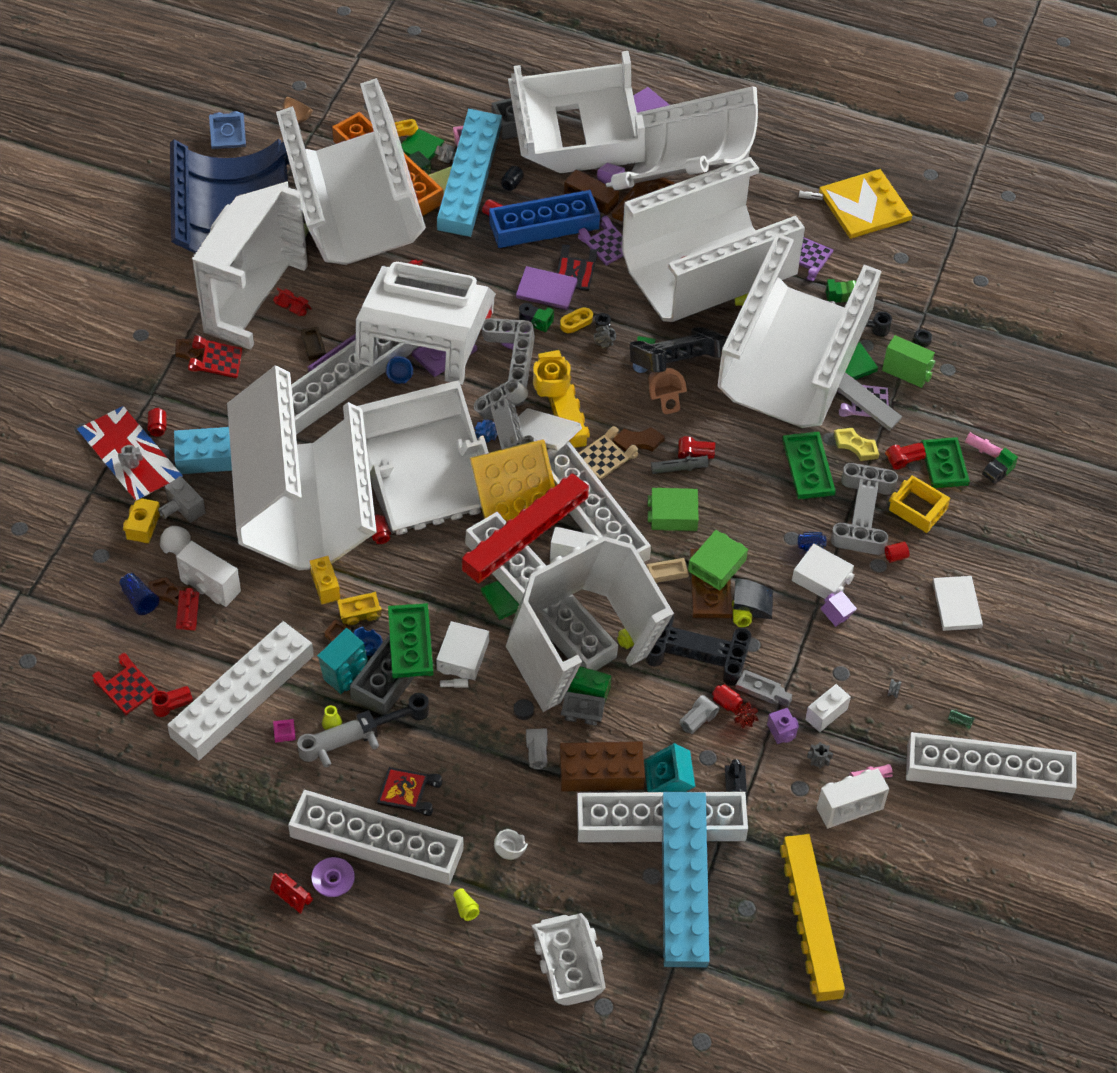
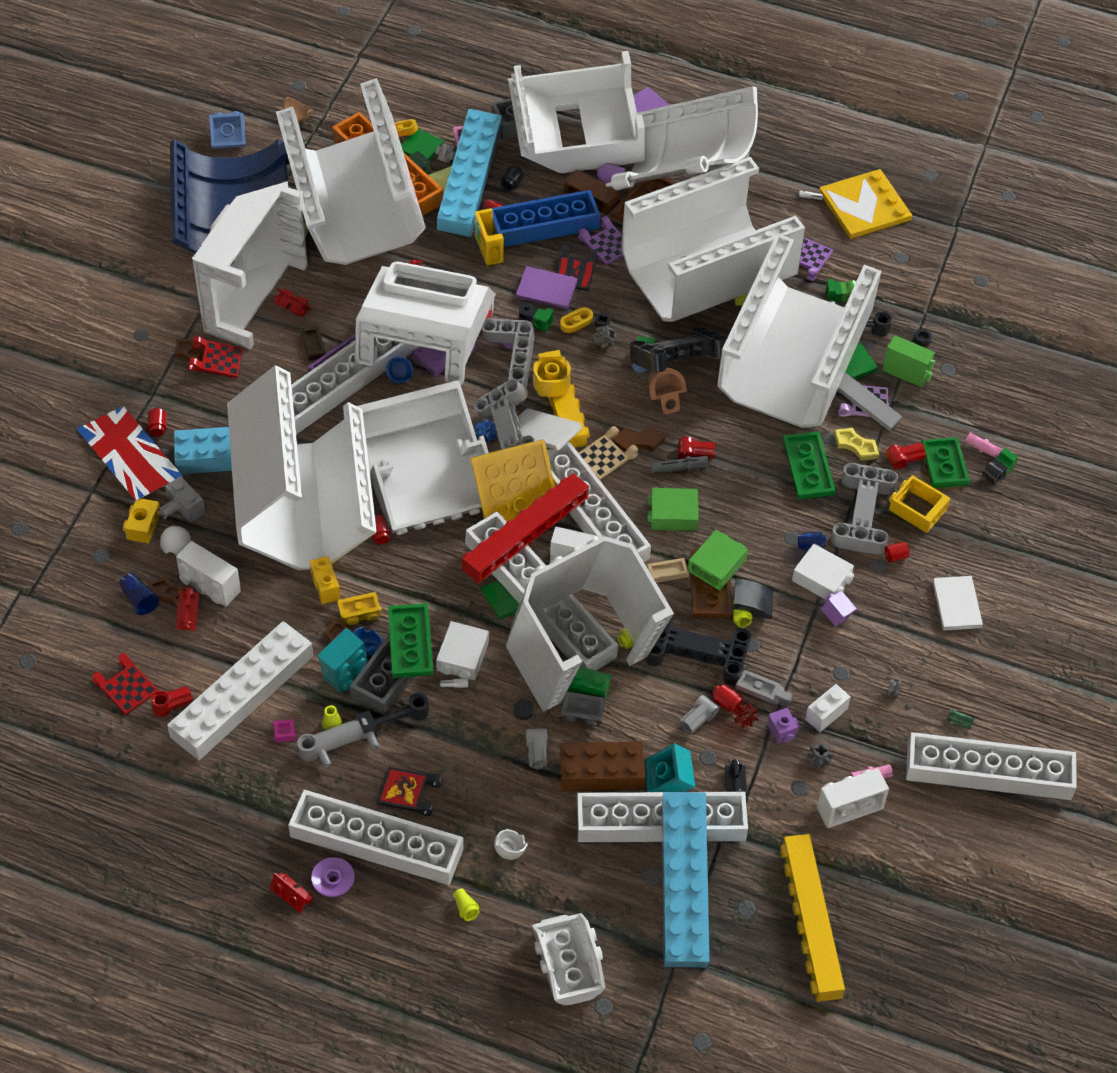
(130, 456): light grey gear -> none
(490, 246): none -> yellow panel

